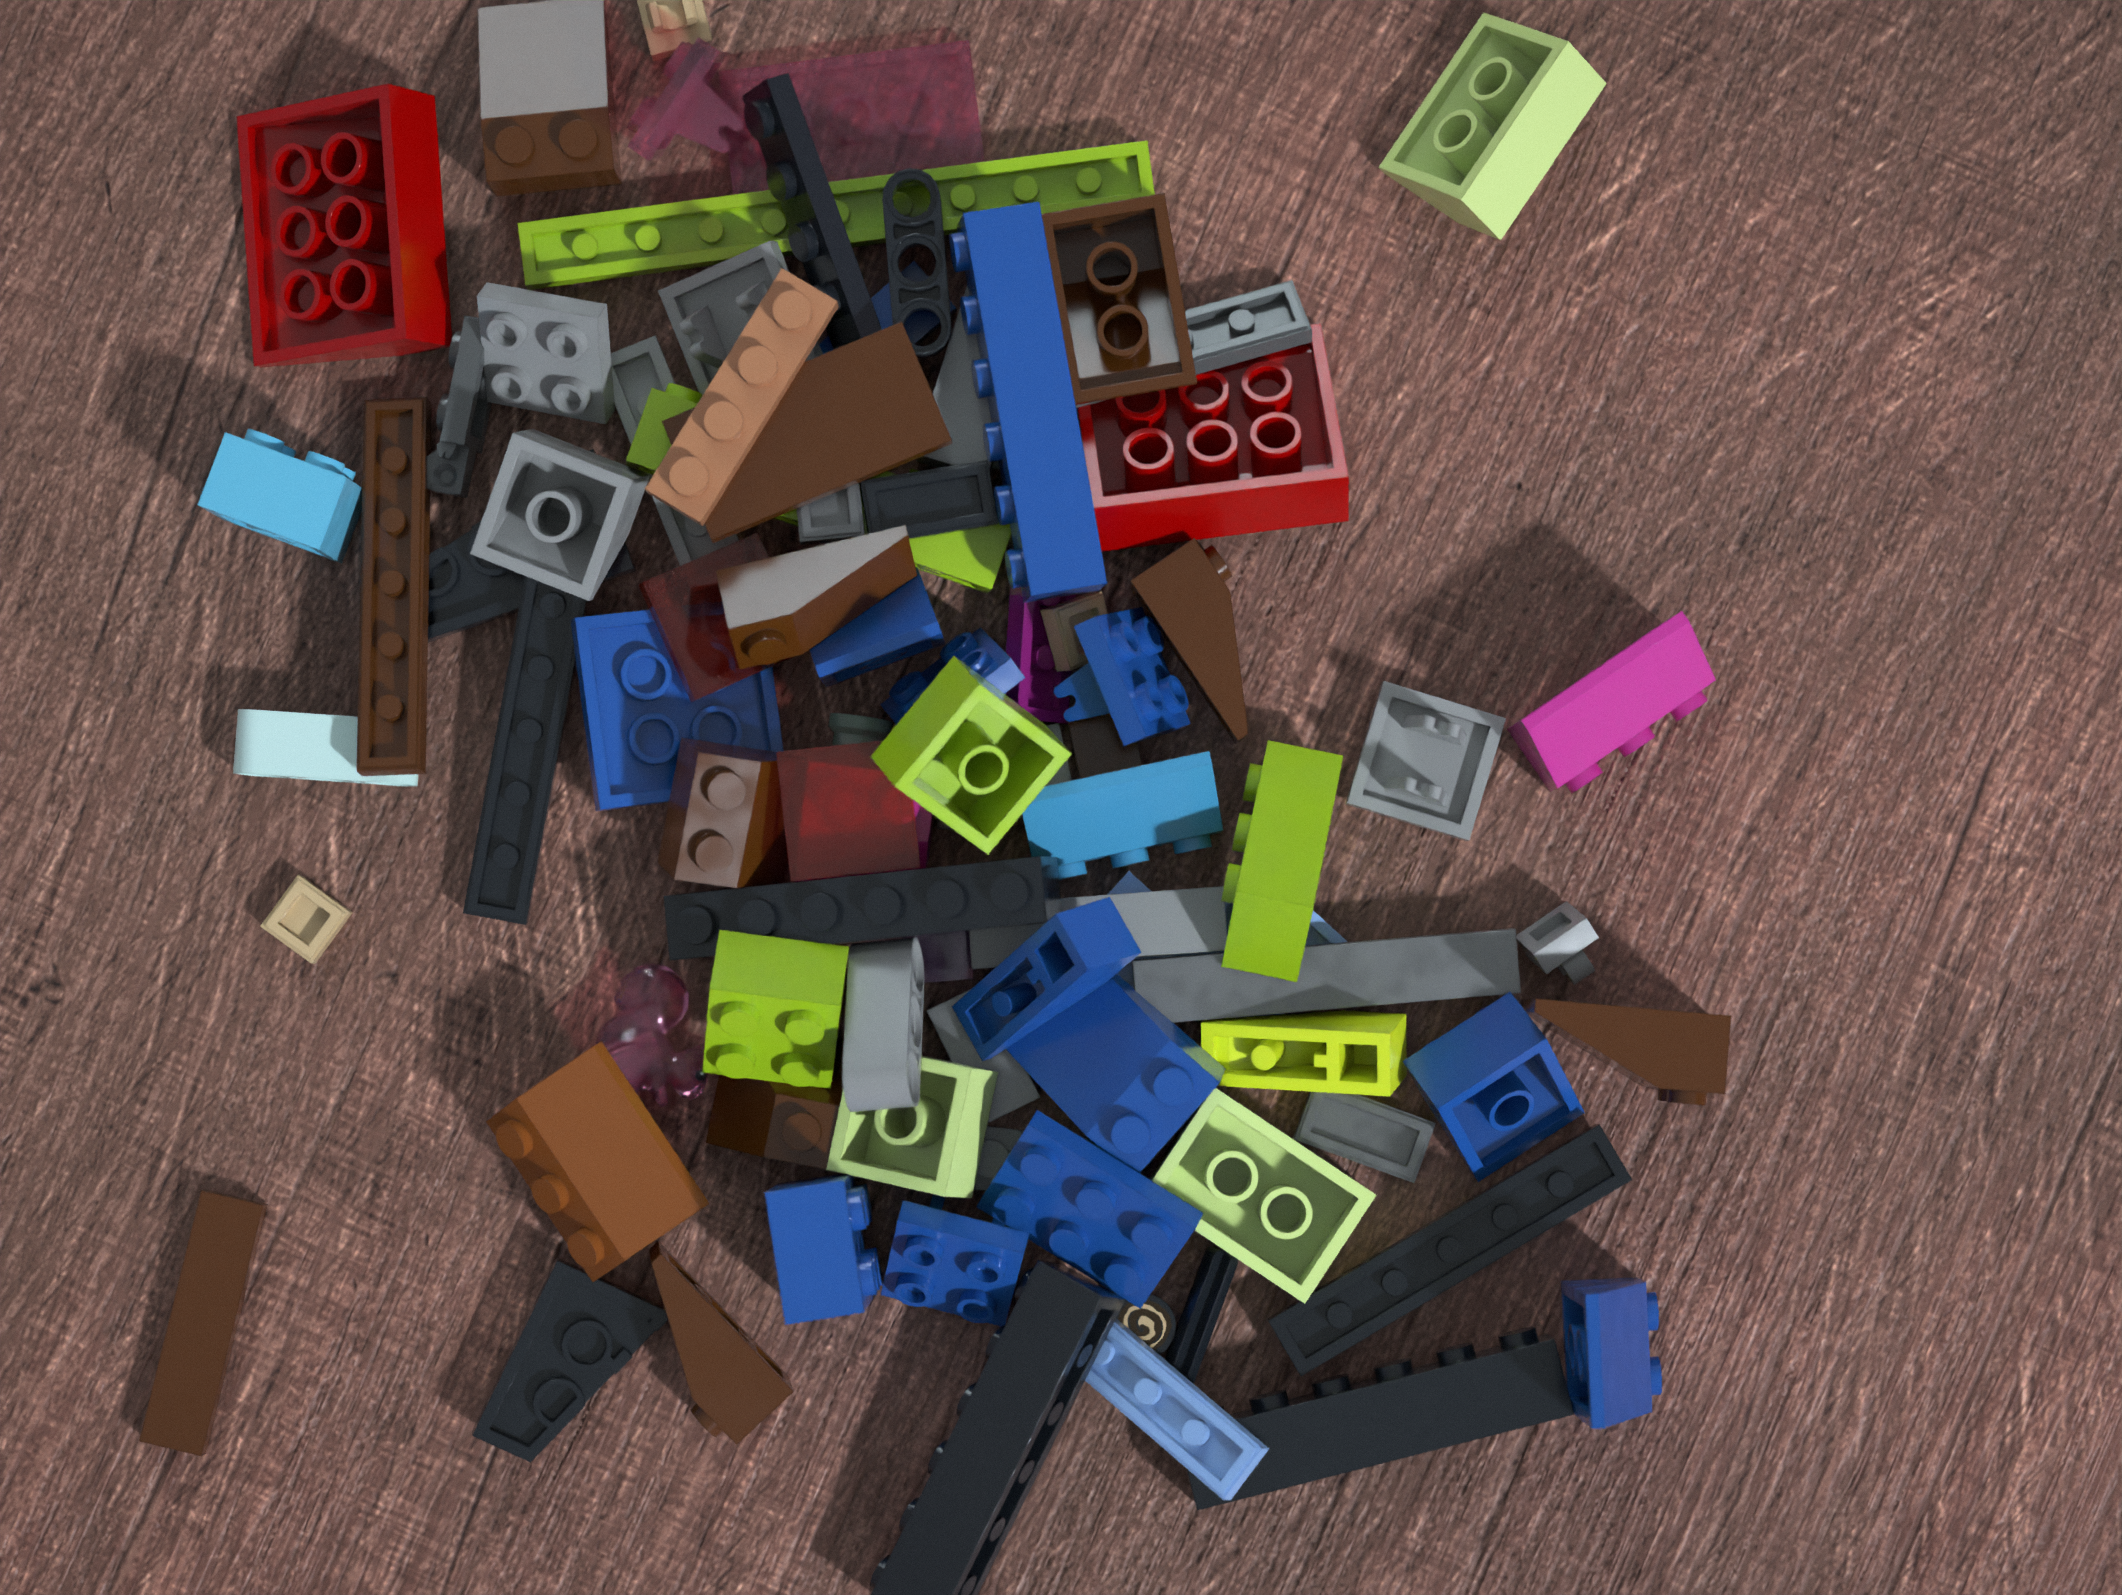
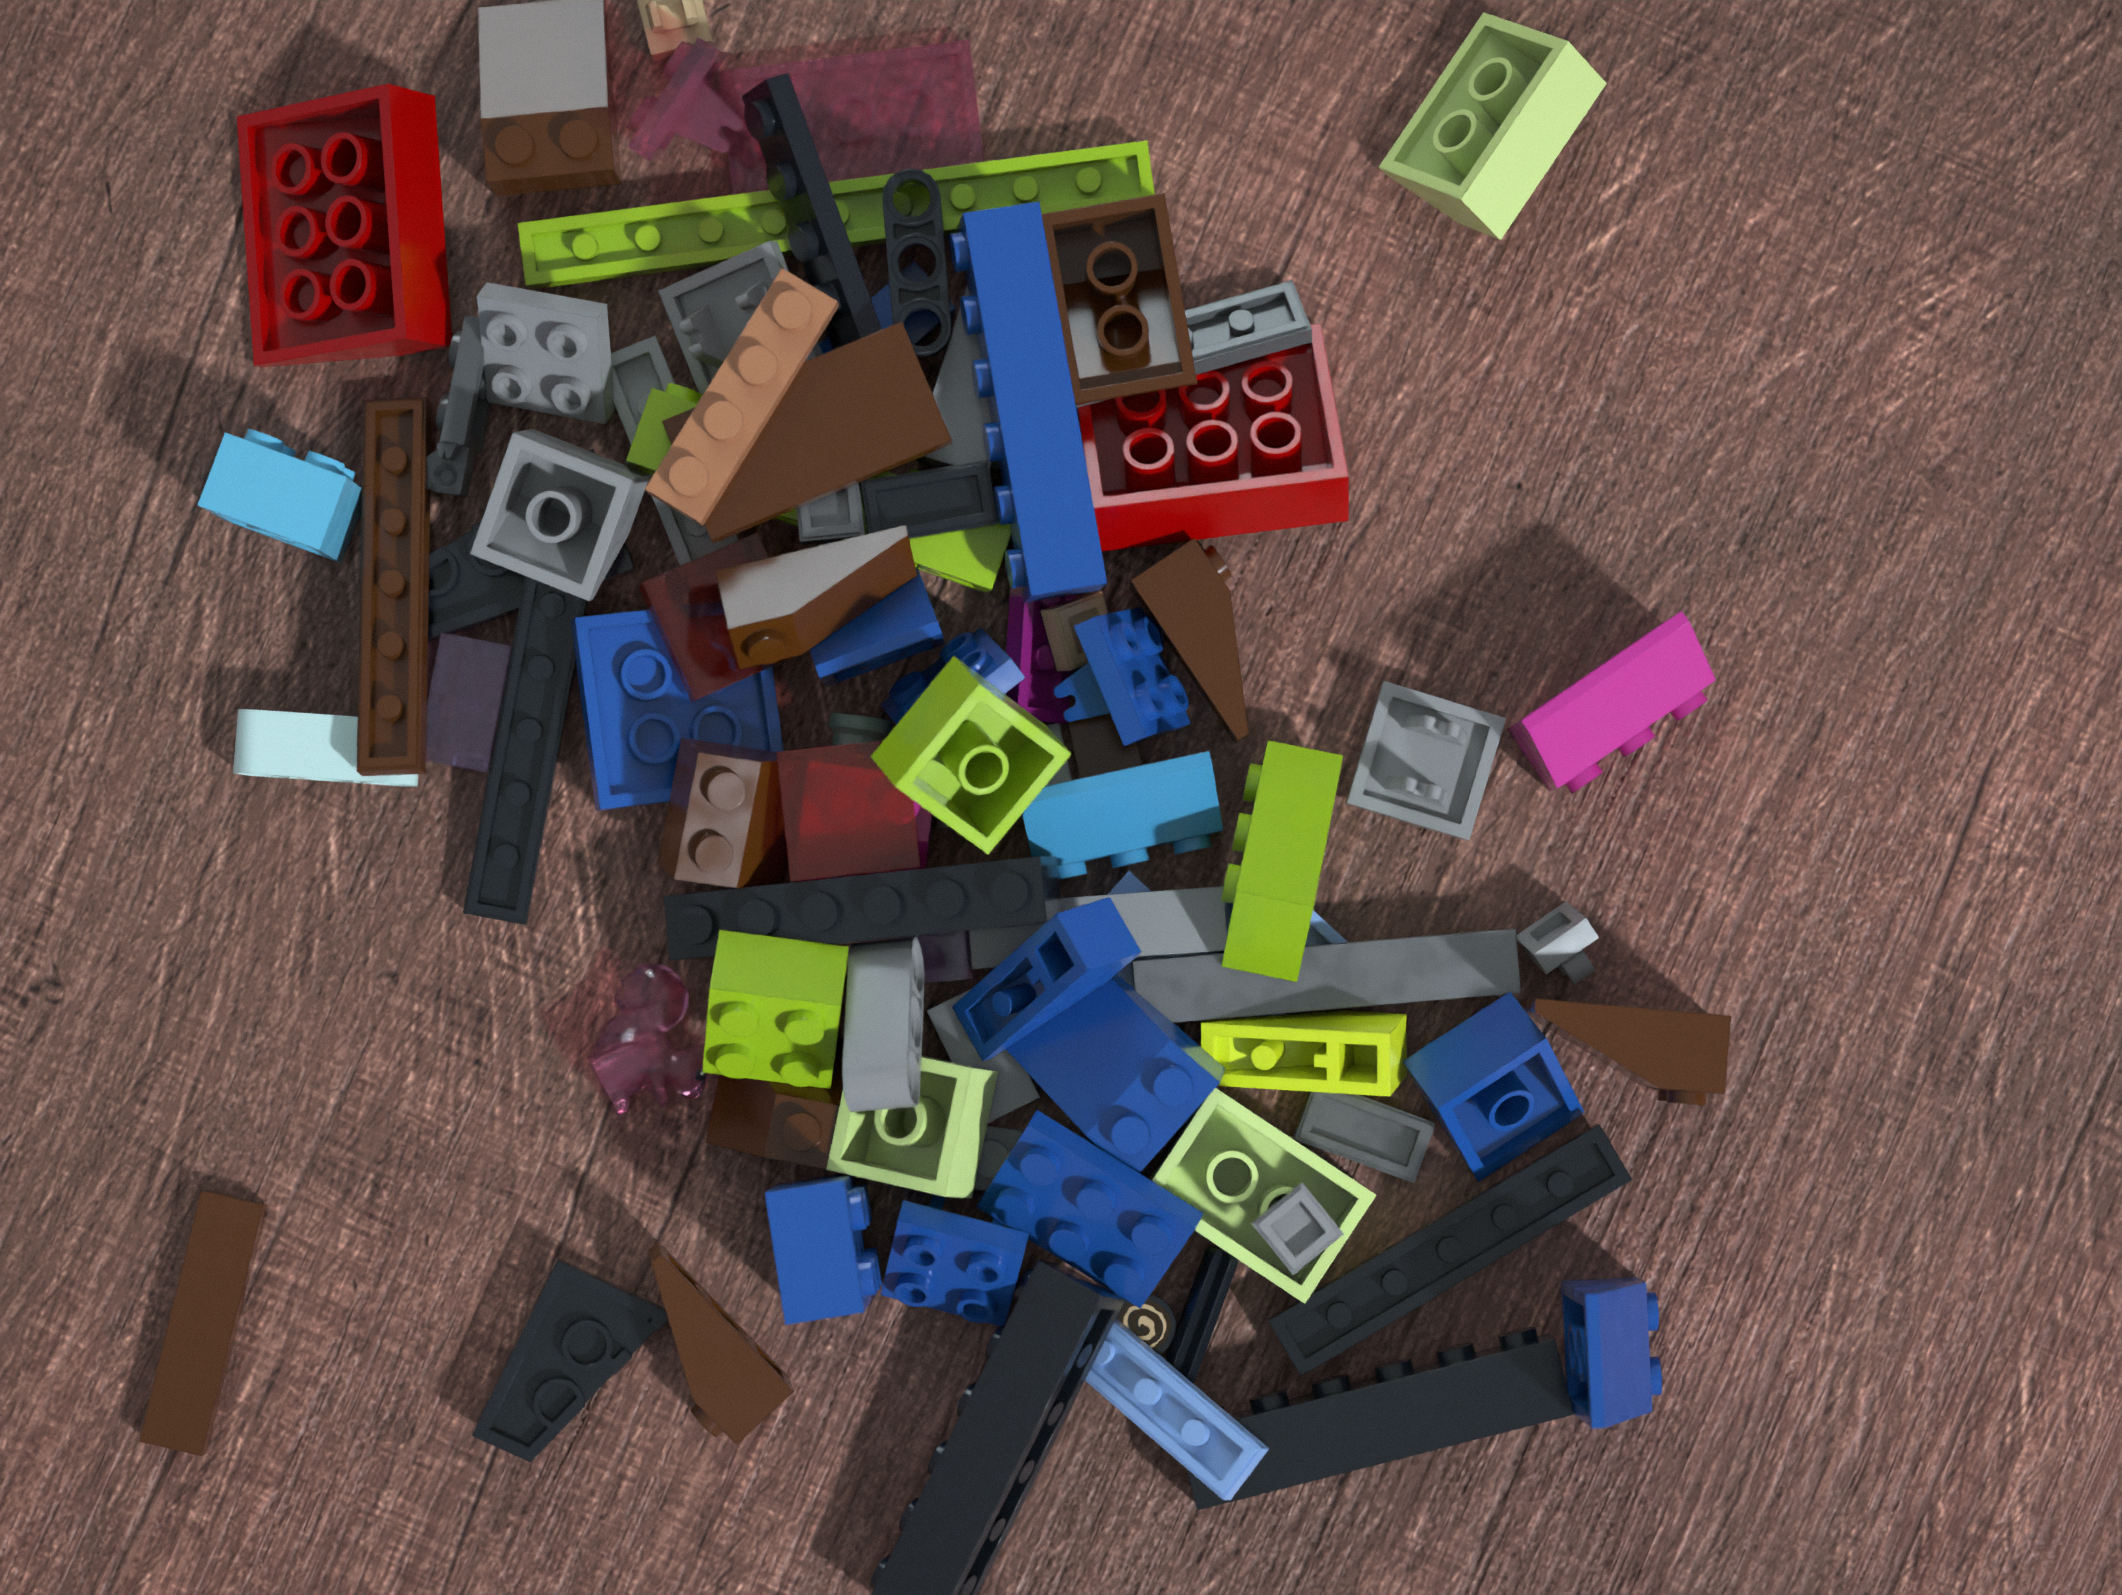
(306, 919): tan tile -> none
(465, 701): none -> clear purple hinge
(596, 1162): dark orange slope -> none
(1297, 1228): none -> light grey tile

